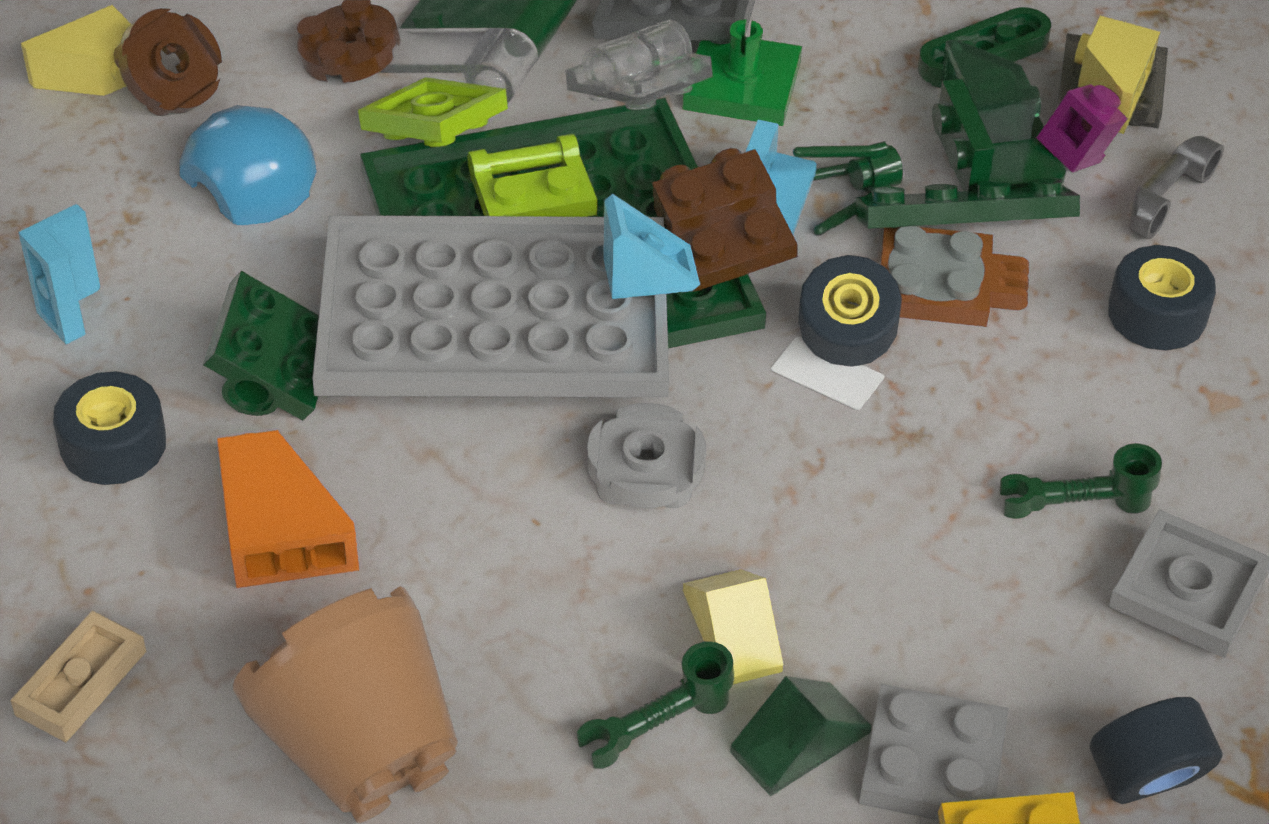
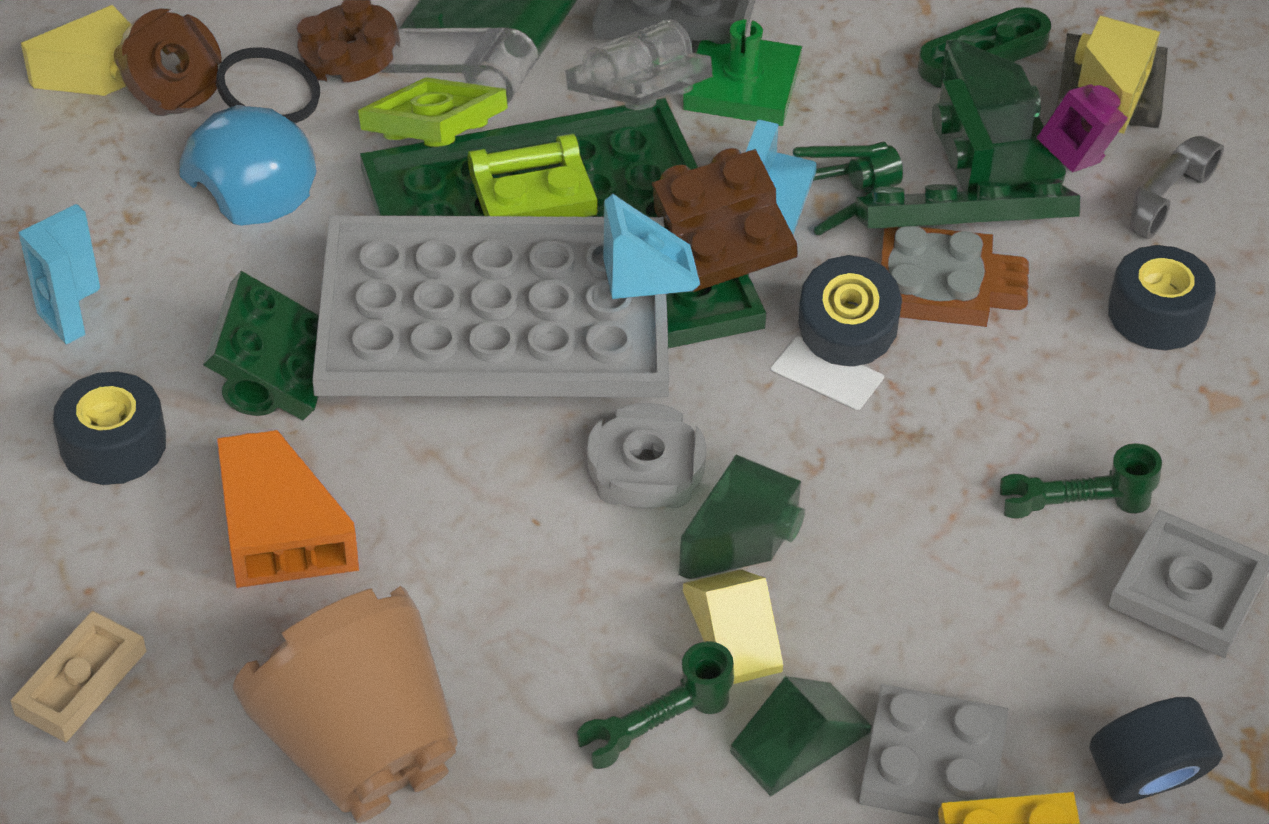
(268, 53): none -> black piece
(741, 520): none -> clear green slope

